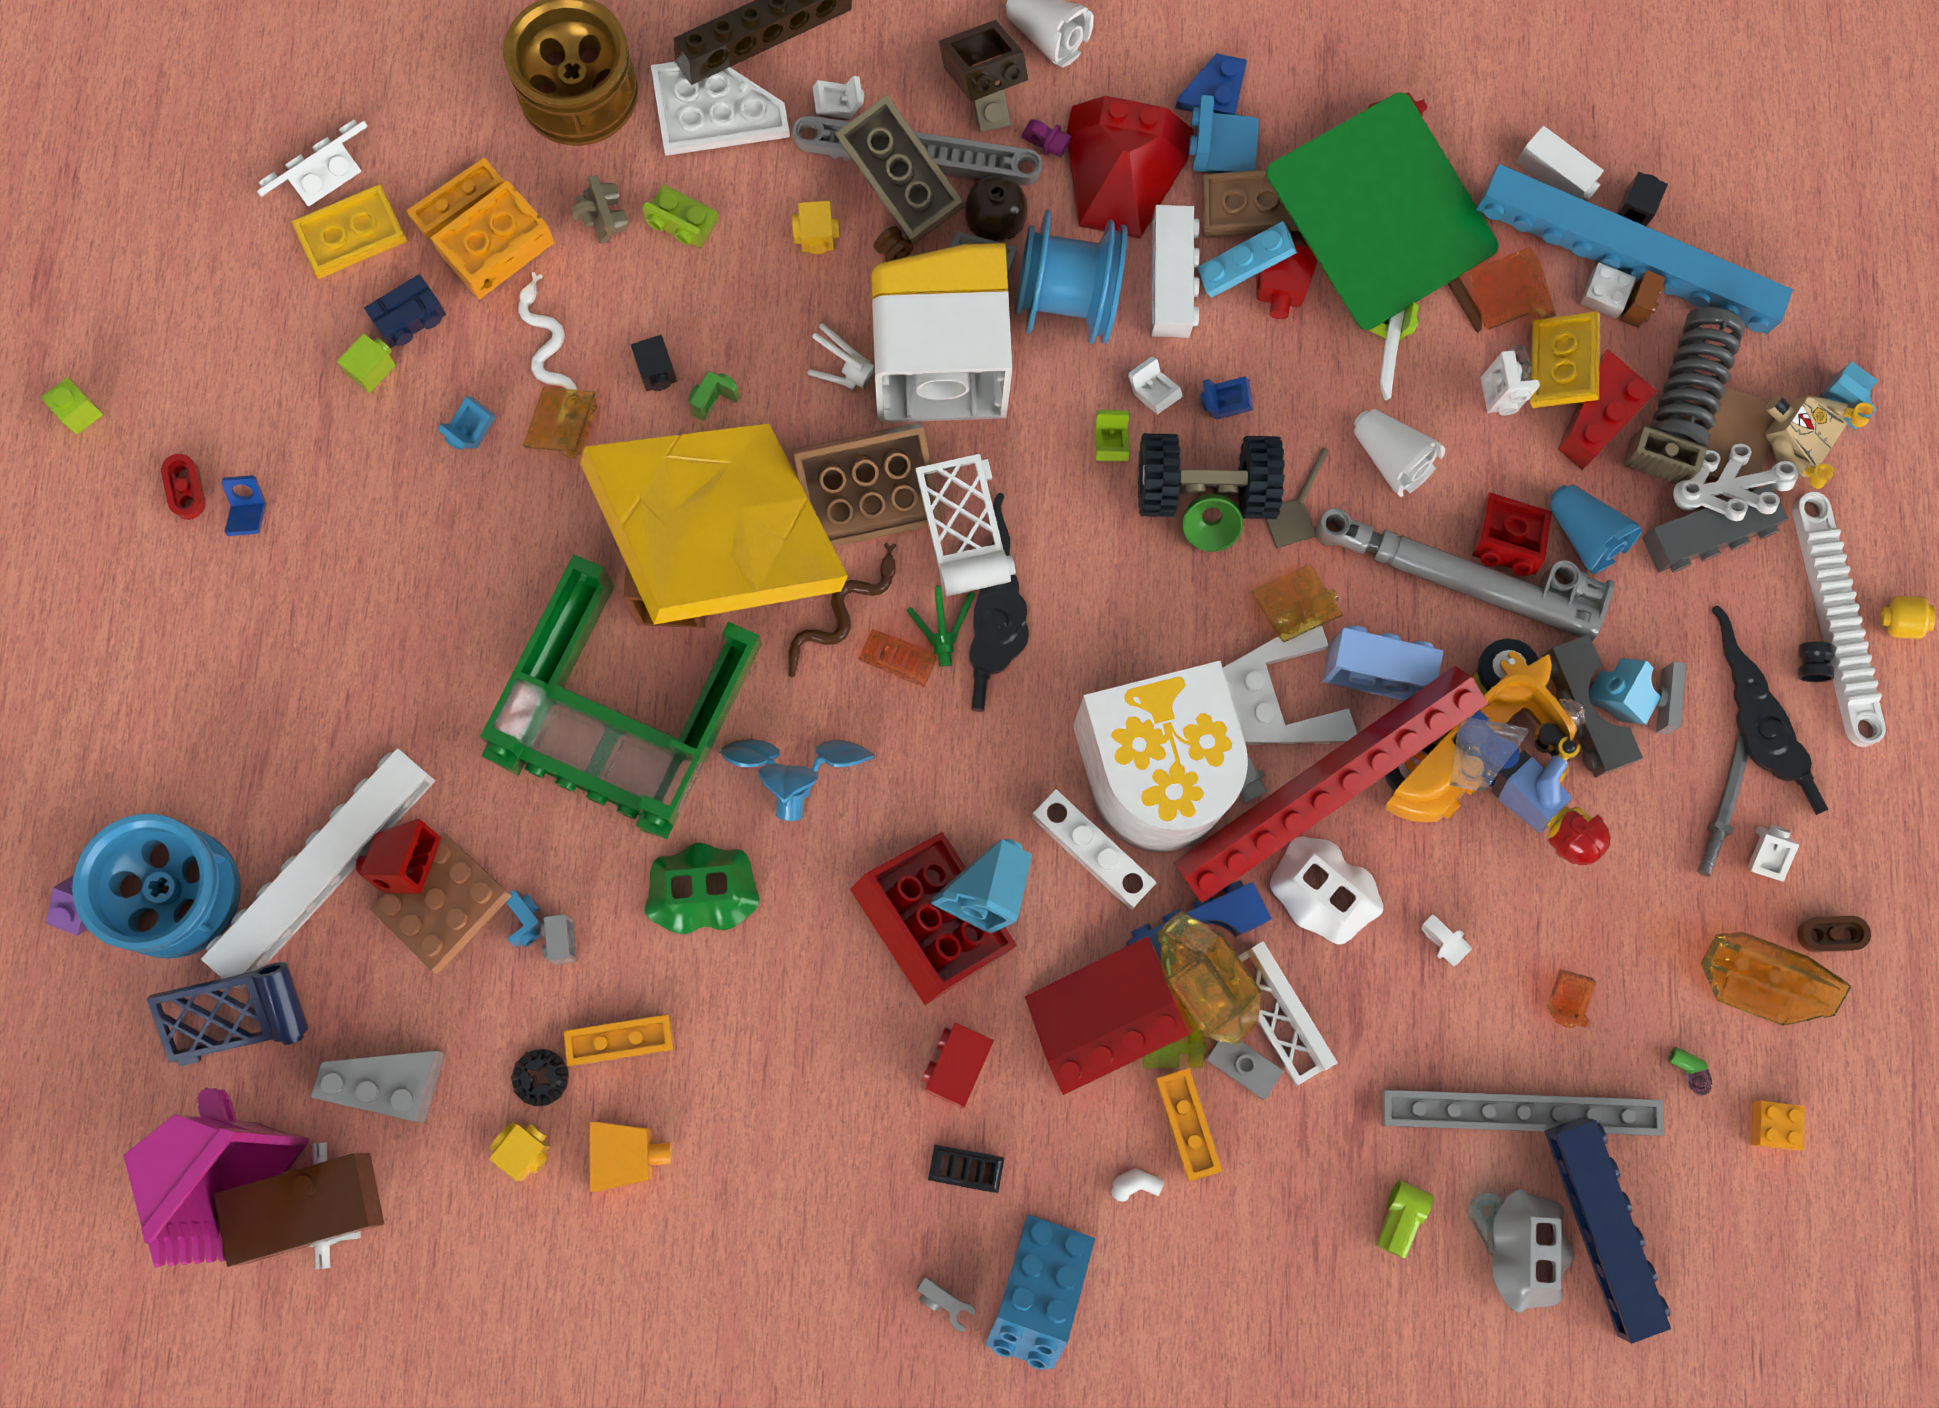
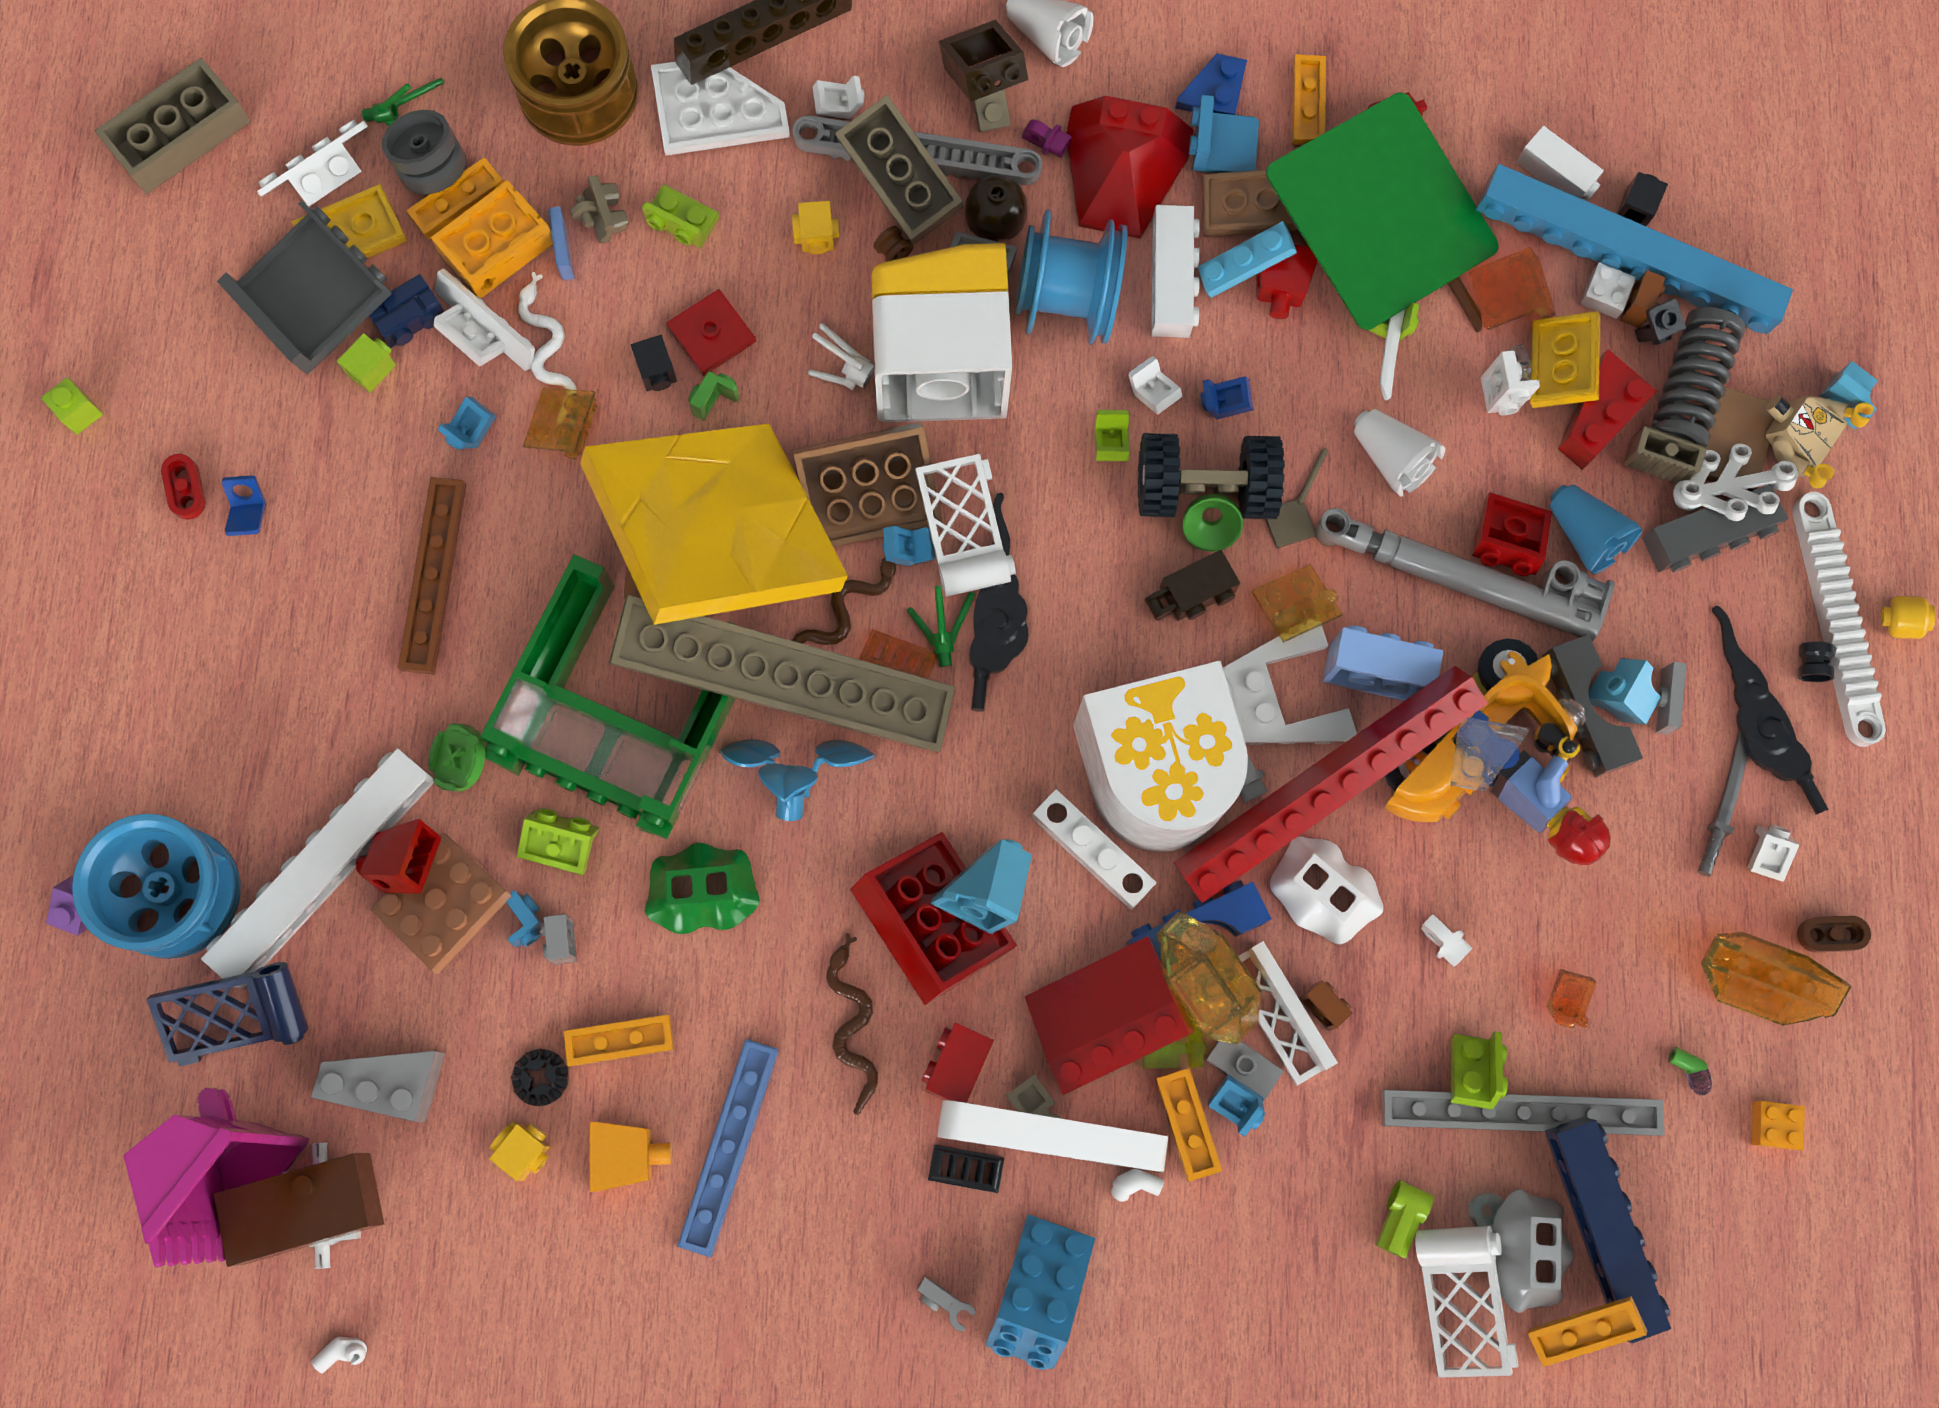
(173, 125): none -> dark tan brick
(309, 290): none -> dark grey panel
(341, 1349): none -> white arm
(388, 110): none -> green plant
(424, 152): none -> dark grey wheel
(432, 576): none -> dark orange plate
(457, 757): none -> bright green tile
(476, 327): none -> white bracket
(557, 840): none -> lime bracket
(561, 243): none -> medium blue tile
(711, 332): none -> red plate
(728, 1148): none -> medium blue tile
(784, 676): none -> dark tan plate
(838, 961): none -> reddish brown animal
(907, 546): none -> dark azure bracket
(1032, 1098): none -> dark tan plate
(1052, 1136): none -> white beam
(1195, 587): none -> dark brown brick
(1238, 1104): none -> dark azure bracket
(1308, 98): none -> light orange plate
(1326, 1005): none -> dark orange piece
(1464, 1251): none -> white piece
(1478, 1070): none -> lime bracket
(1587, 1331): none -> light orange plate
(1663, 322): none -> black bracket

